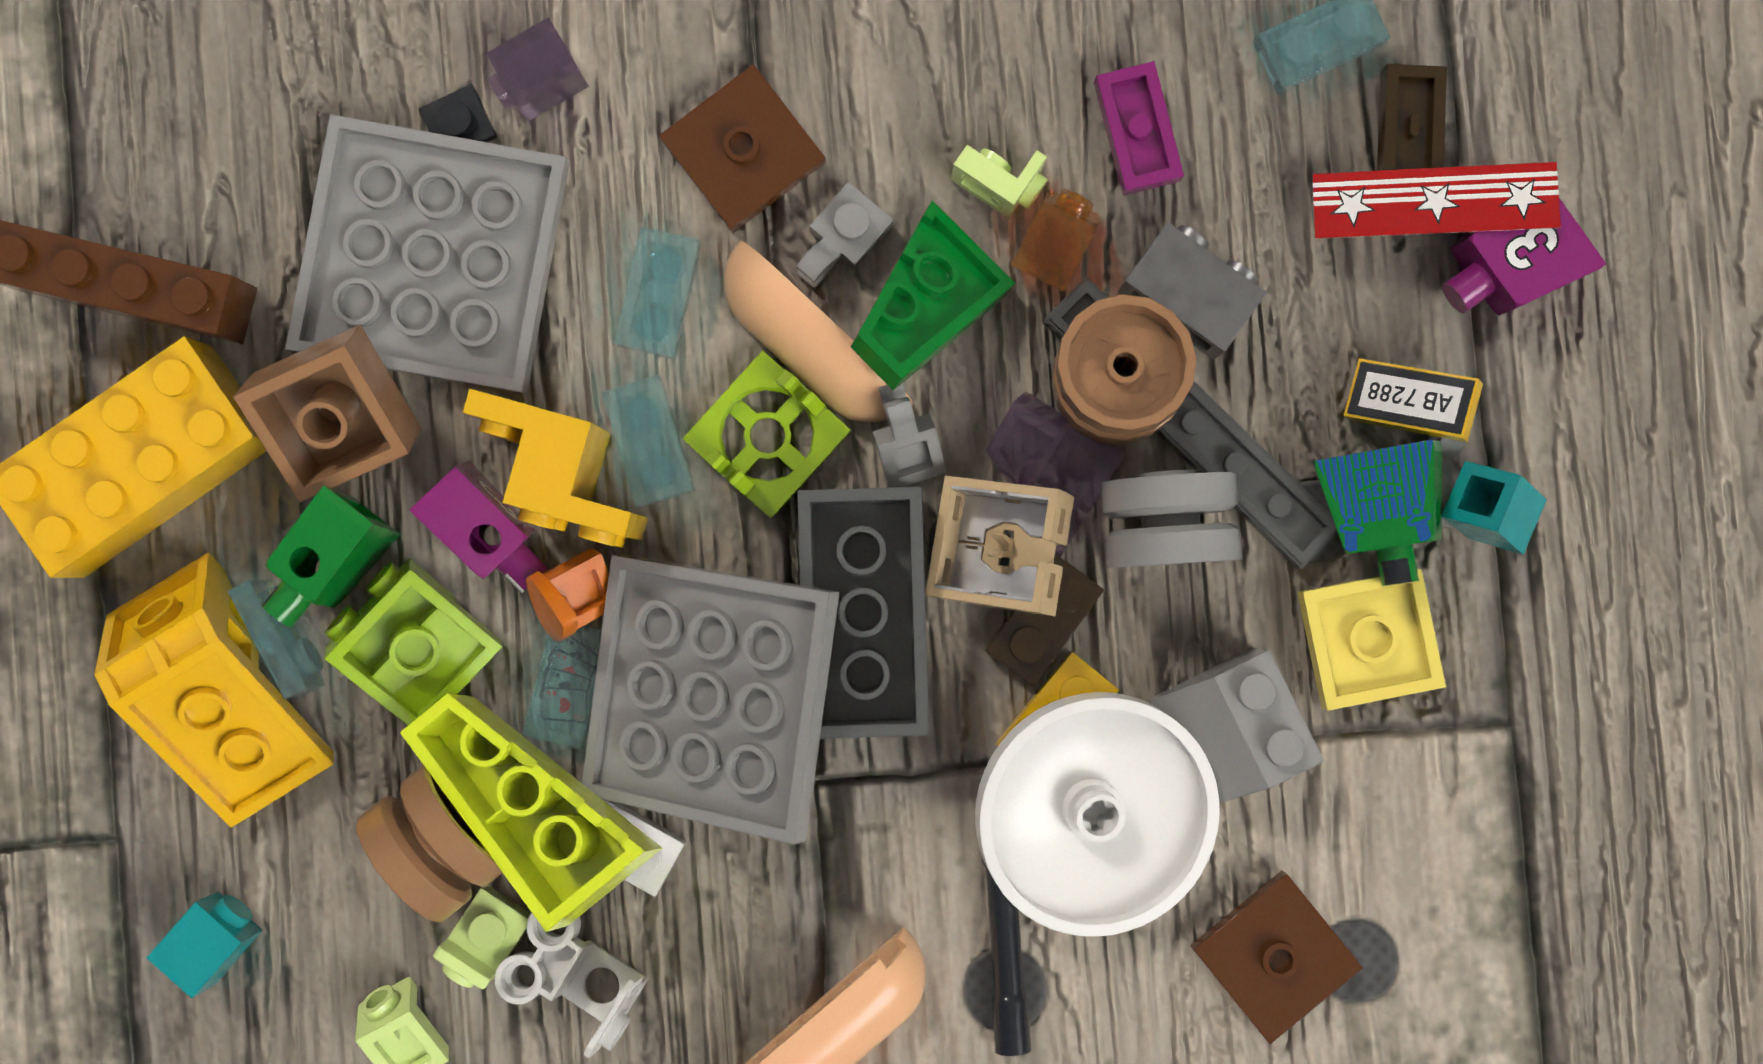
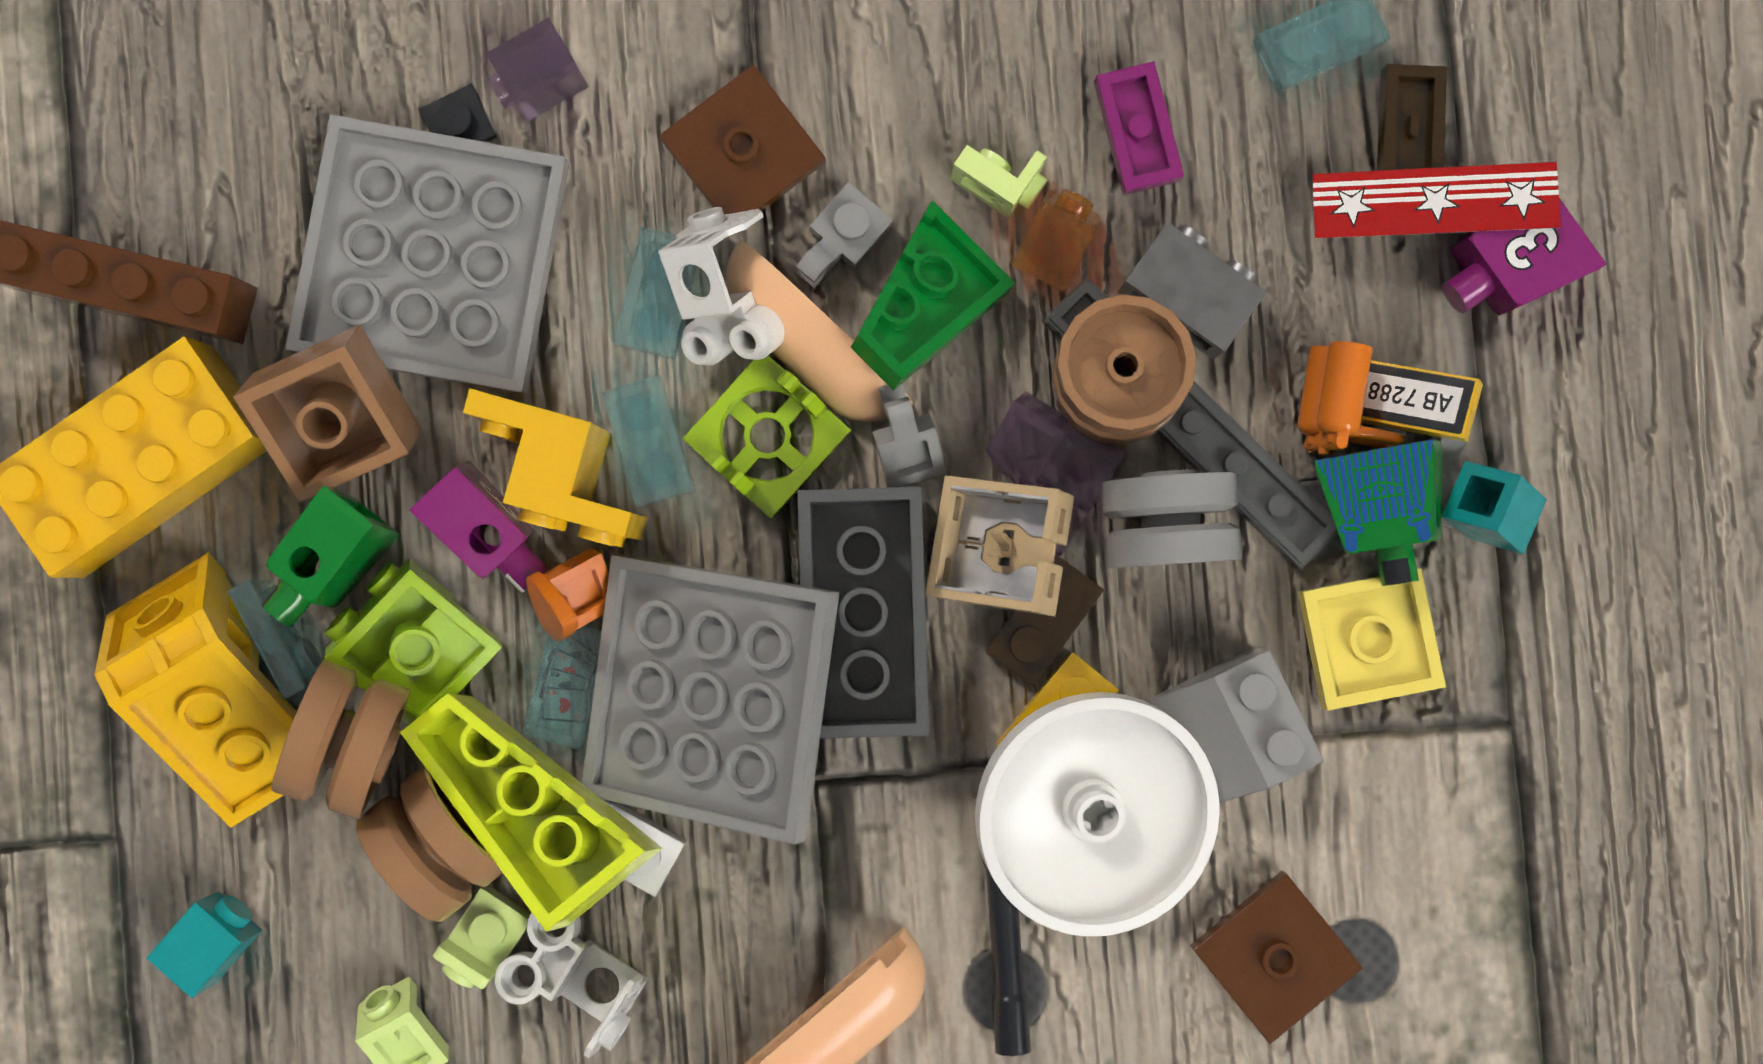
(336, 738): none -> medium nougat wheel
(720, 319): none -> white piece
(1336, 398): none -> orange piece

